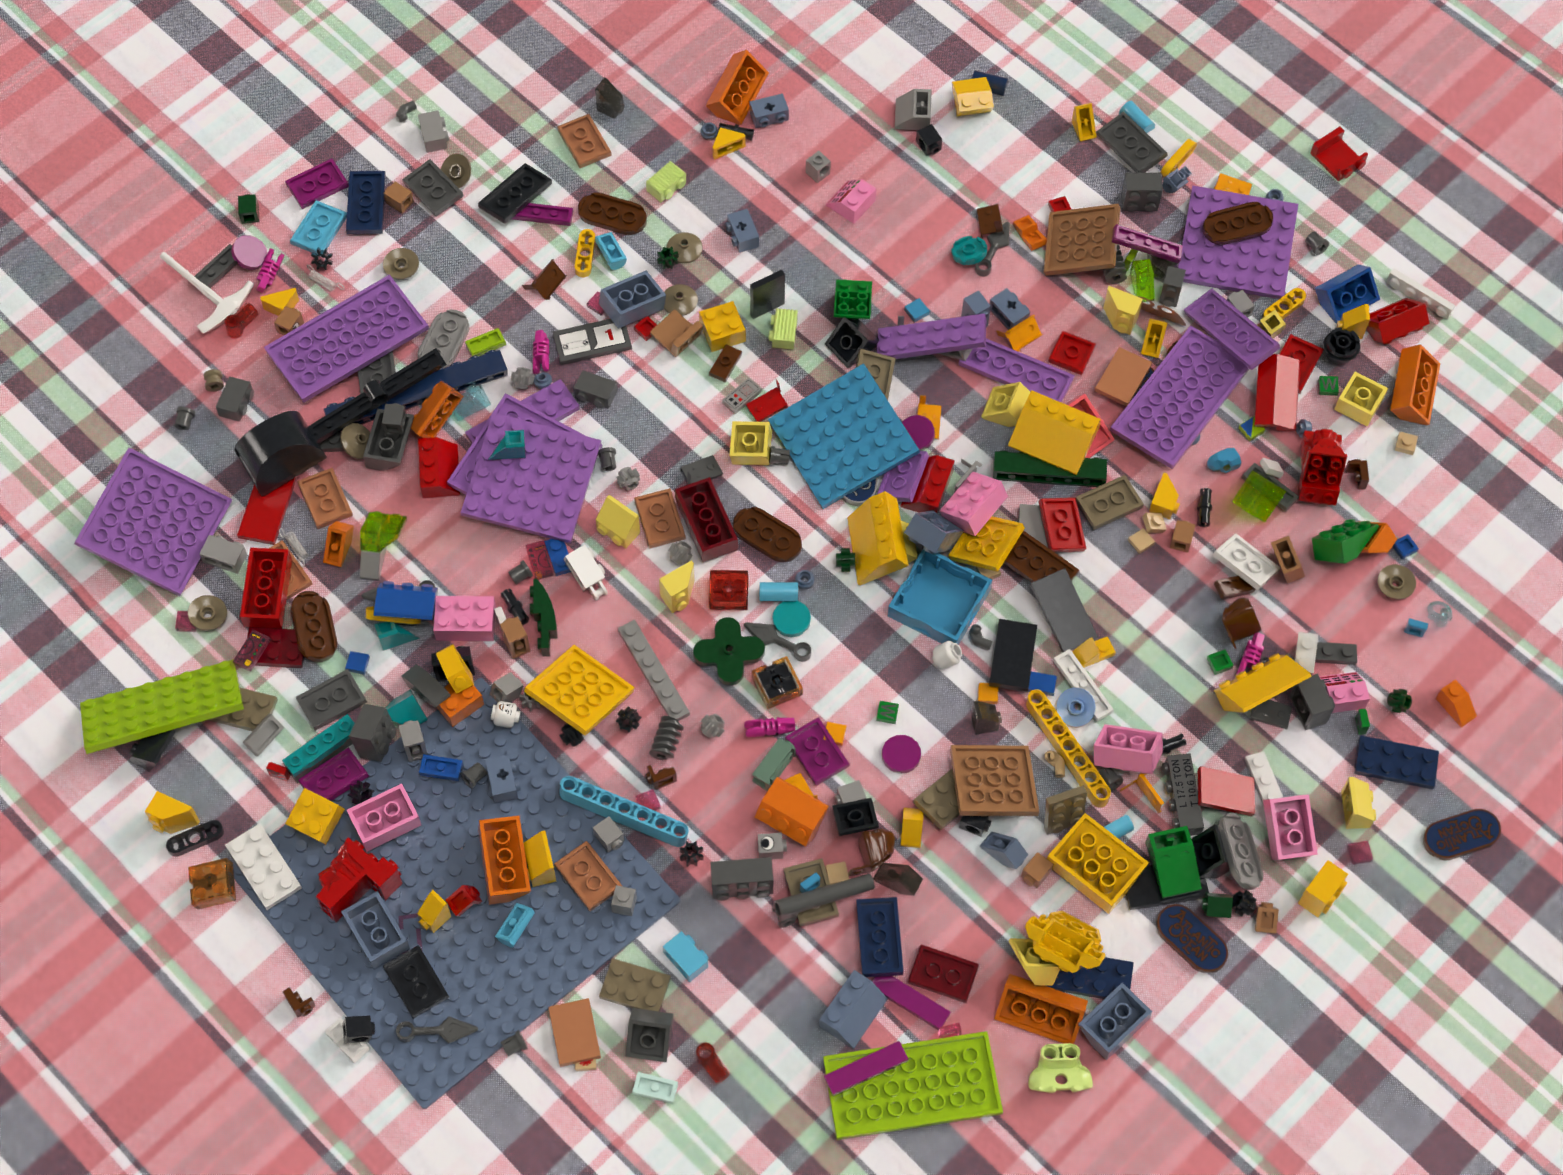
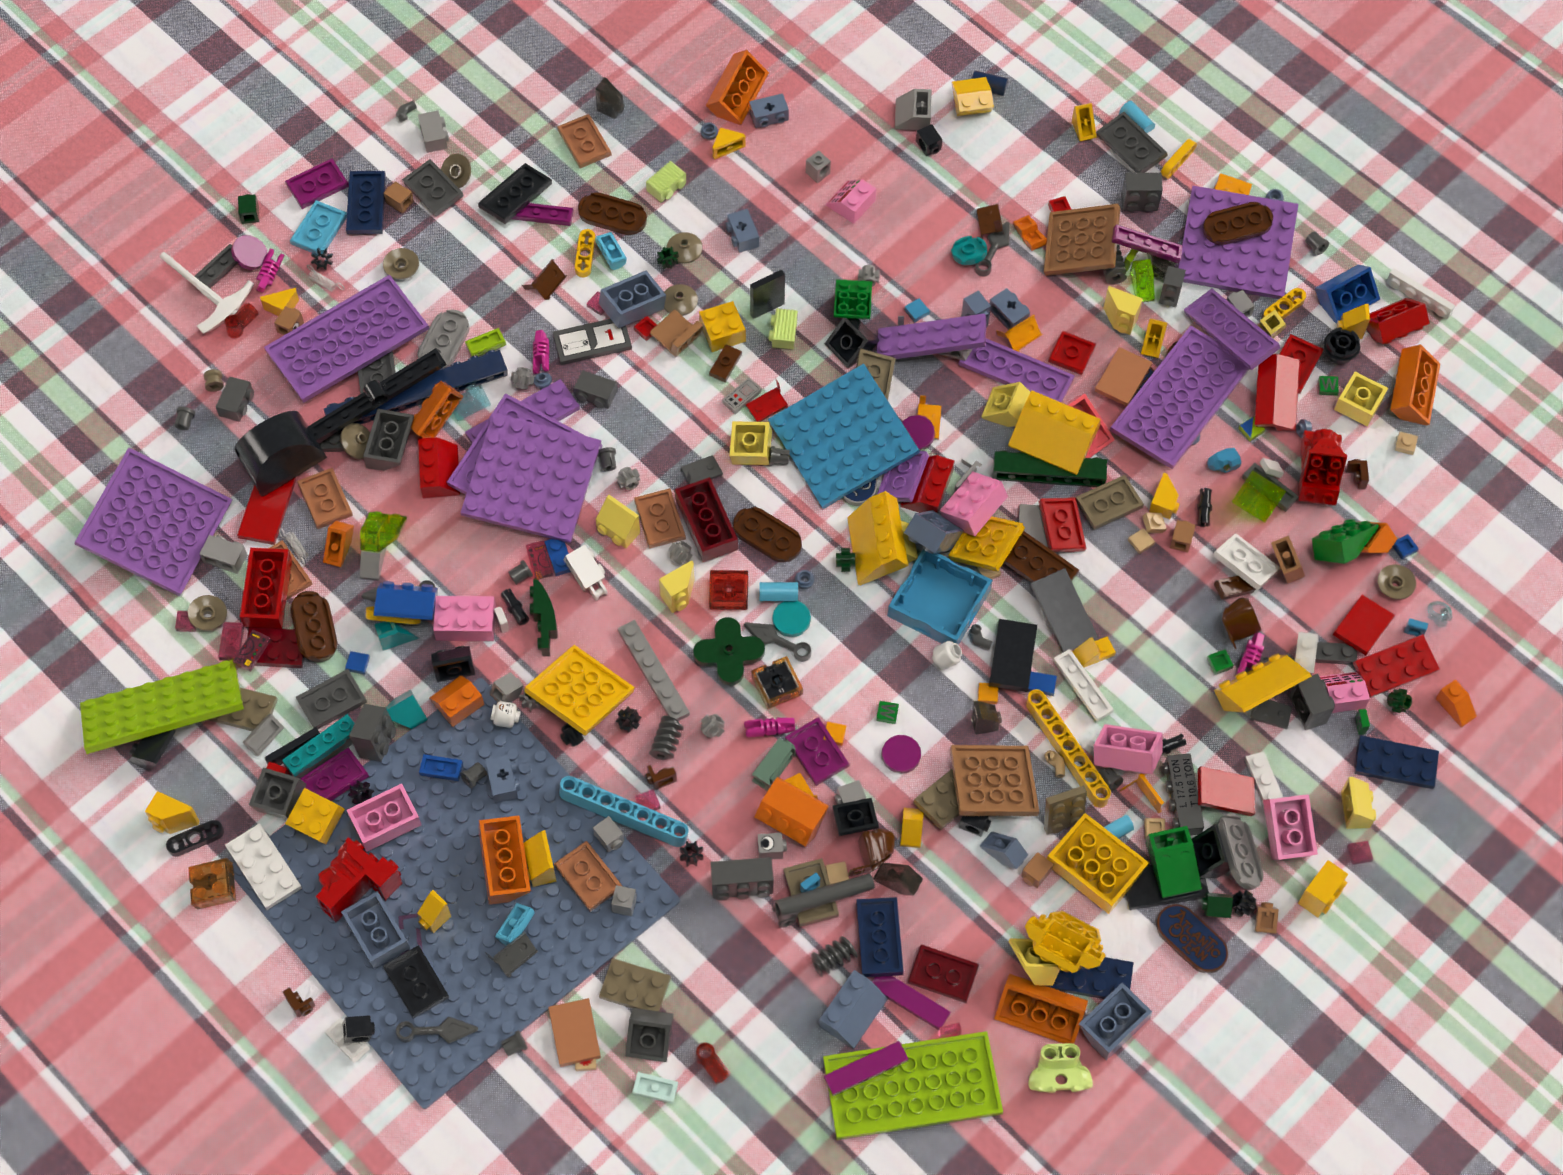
(230, 640): none -> clear pink plate
(276, 793): none -> dark grey brick
(281, 753): none -> black tile
(394, 418): dark grey brick -> none
(413, 740): light grey brick -> none
(425, 685): dark grey slope -> none
(455, 668): yellow slope -> none
(463, 899): red bracket -> none
(510, 446): teal slope -> none
(514, 954): none -> dark grey piece
(515, 637): medium nougat brick -> none
(686, 956): medium azure brick -> none
(747, 132): black pin -> none
(832, 955): none -> dark grey piece
(869, 273): none -> light grey gear
(1067, 710): light blue dish -> none
(1153, 825): none -> tan tile
(1174, 317): nougat piece -> none
(1176, 180): sand blue hips -> none
(1337, 155): red panel -> none
(1364, 625): none -> red tile
(1396, 665): none -> red plate
(1462, 834): tile -> none

